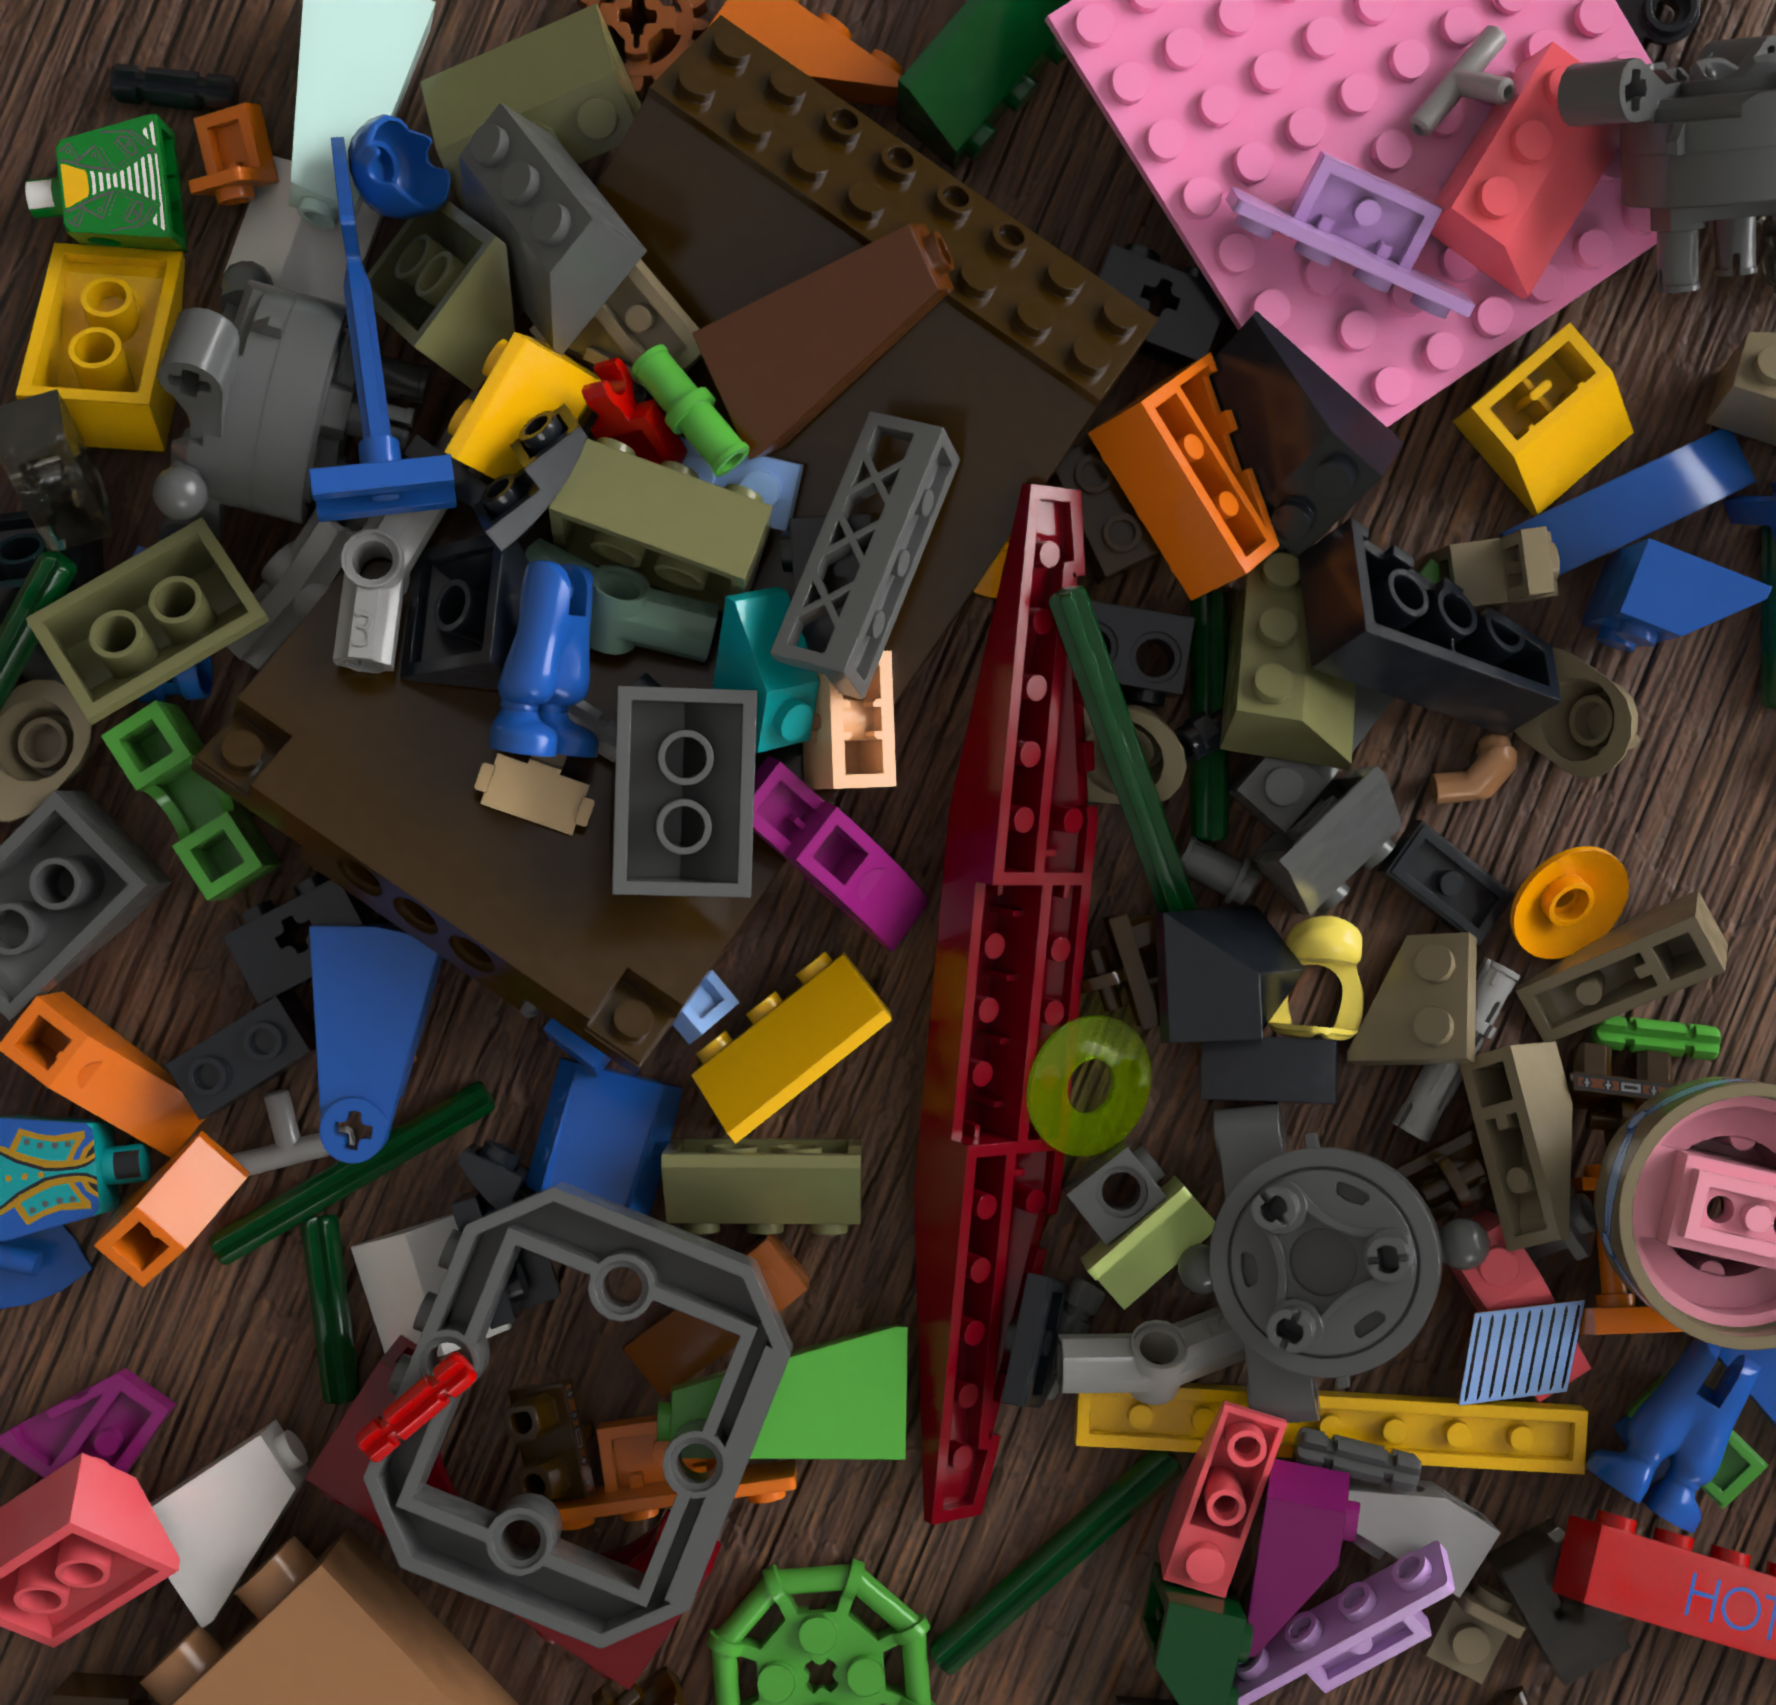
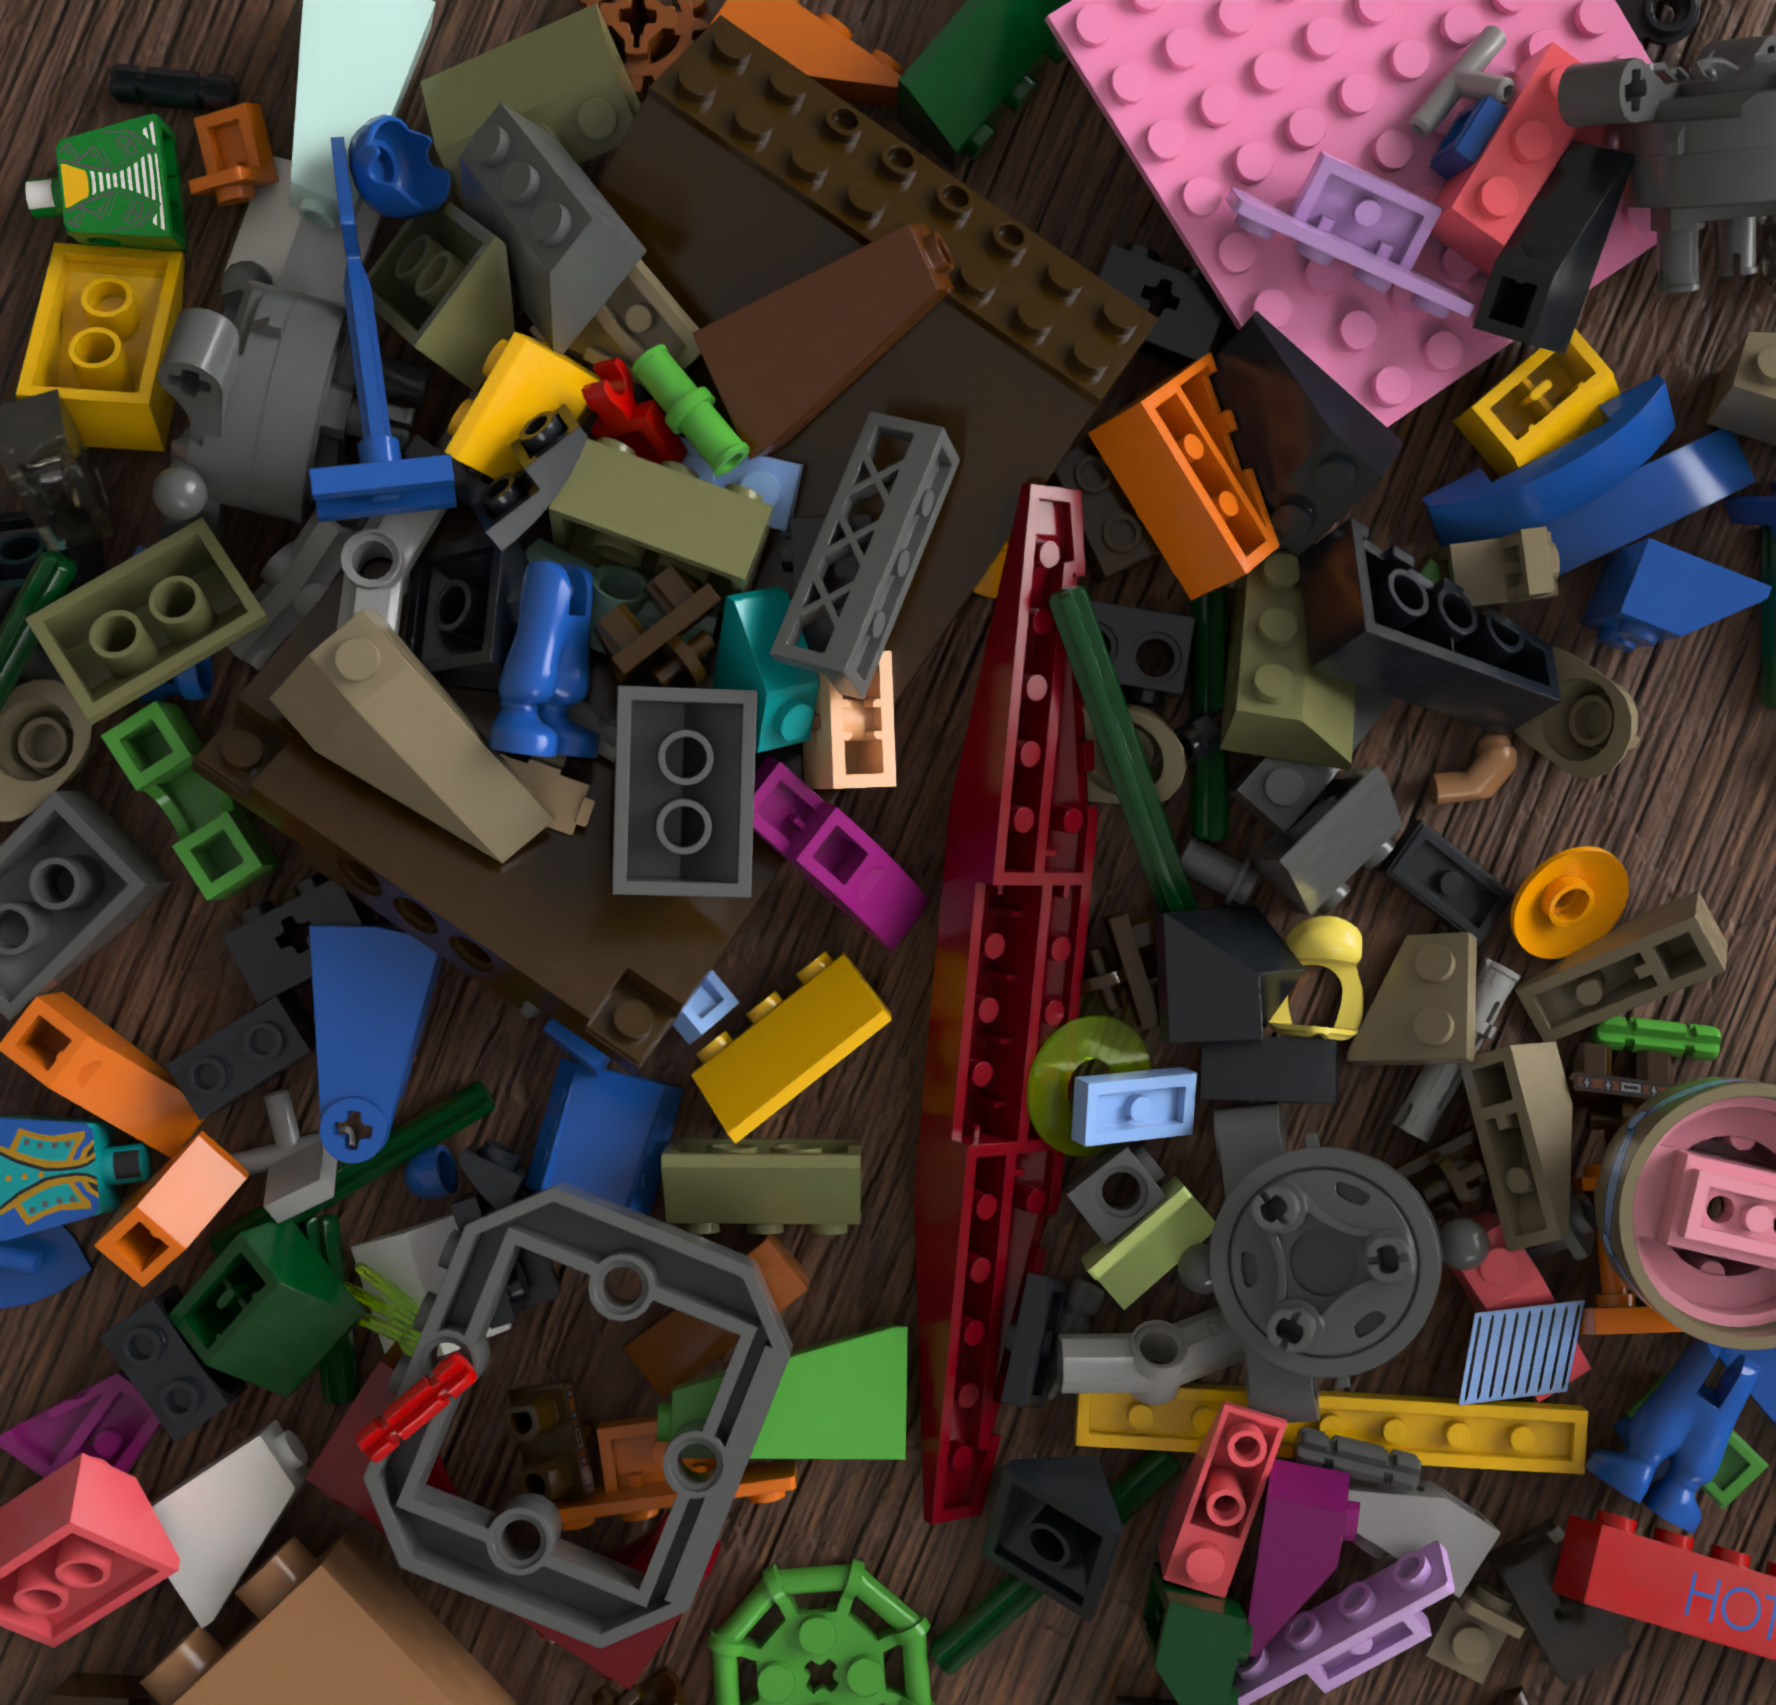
(168, 1369): none -> black brick
(268, 1309): none -> dark green slope
(300, 1182): none -> light grey tile
(394, 726): none -> dark tan wedge
(400, 1318): none -> clear neon green piece
(432, 1173): none -> blue hinge
(682, 609): none -> dark brown hips
(1056, 1528): none -> black slope
(1133, 1106): none -> light blue plate
(1467, 137): none -> blue tile
(1555, 250): none -> black slope
(1560, 480): none -> blue slope

